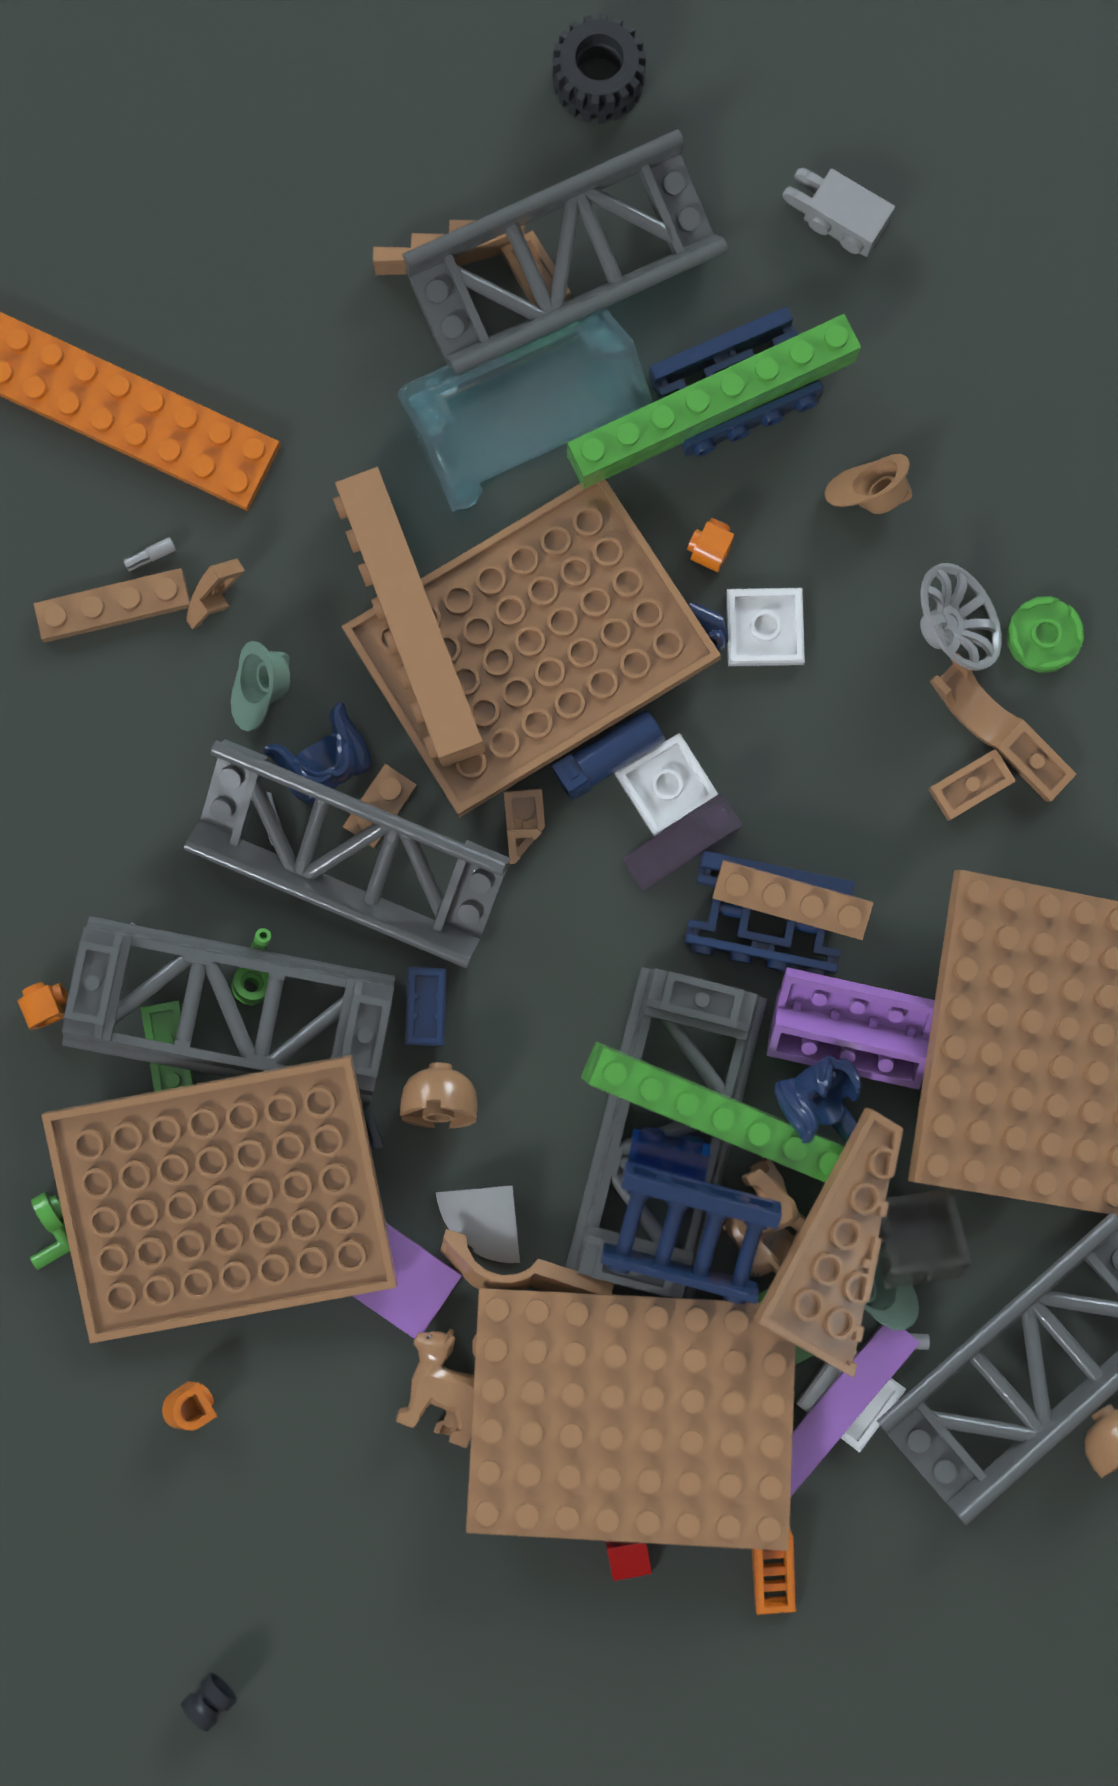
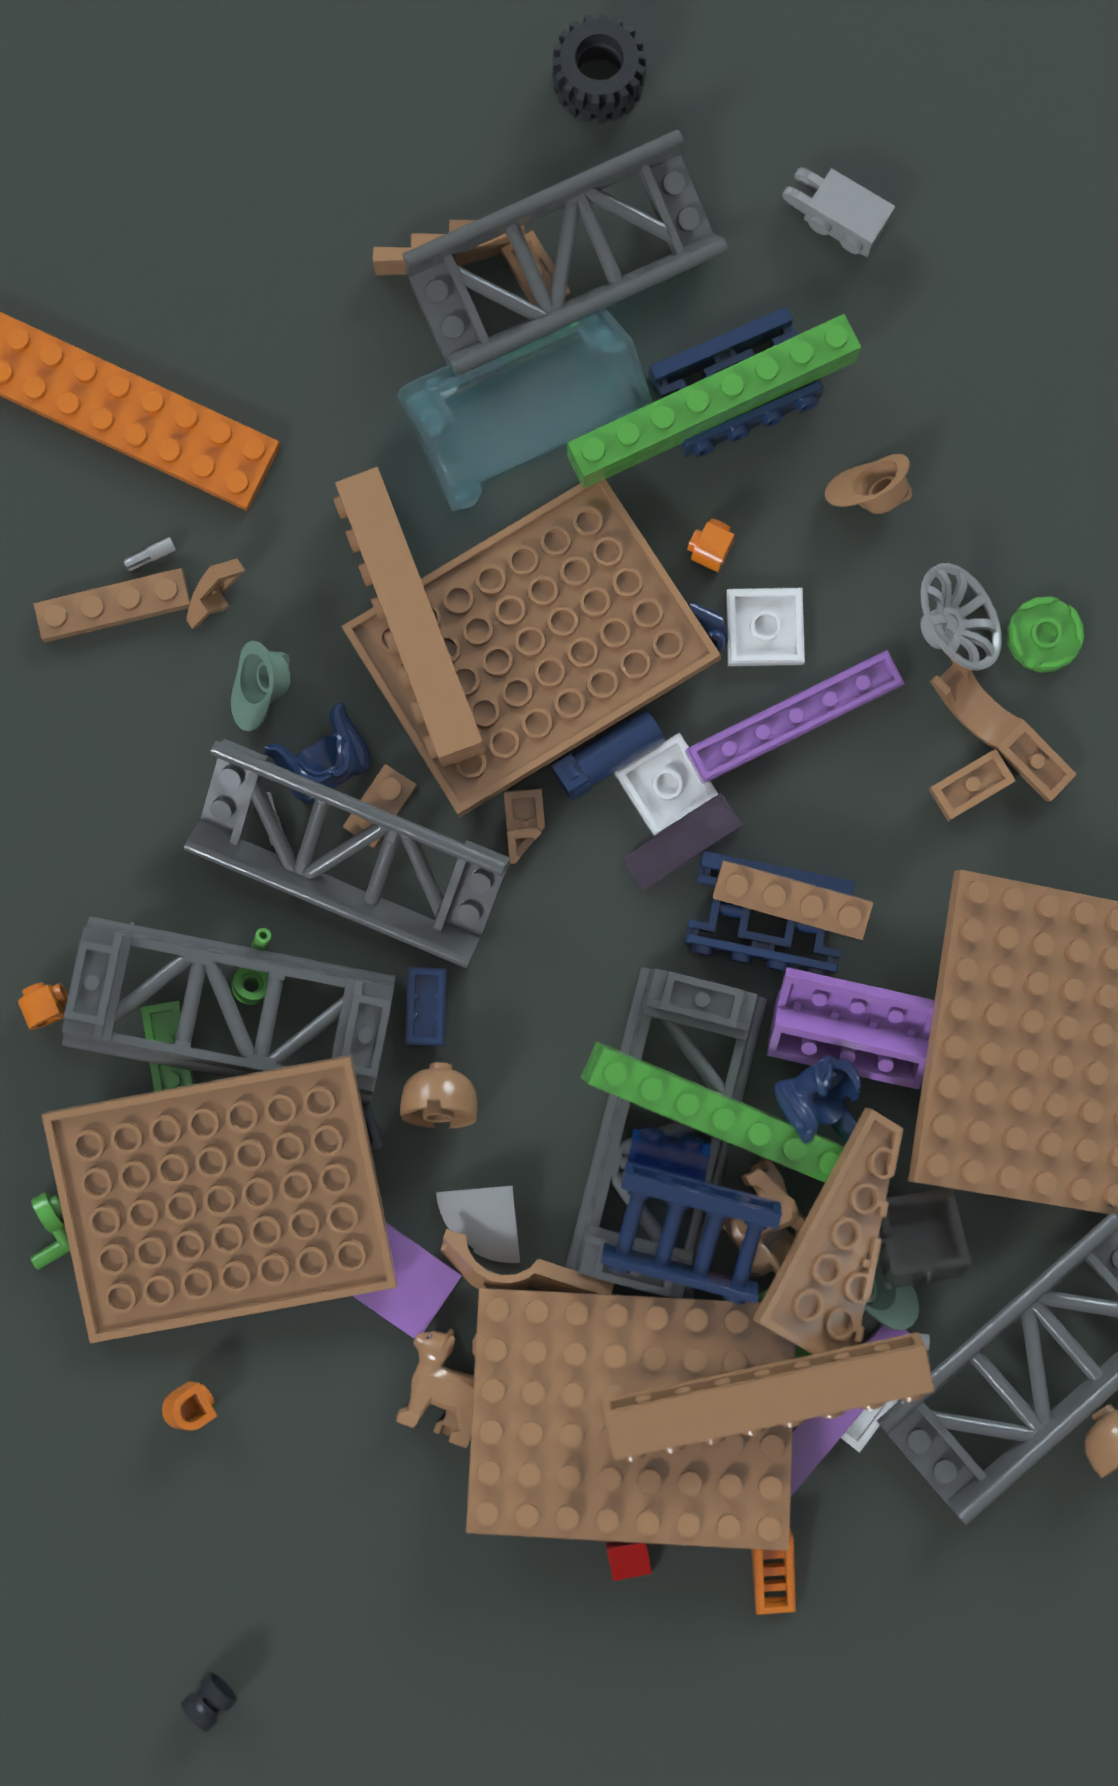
(767, 1397): none -> medium nougat brick
(794, 717): none -> medium lavender tile

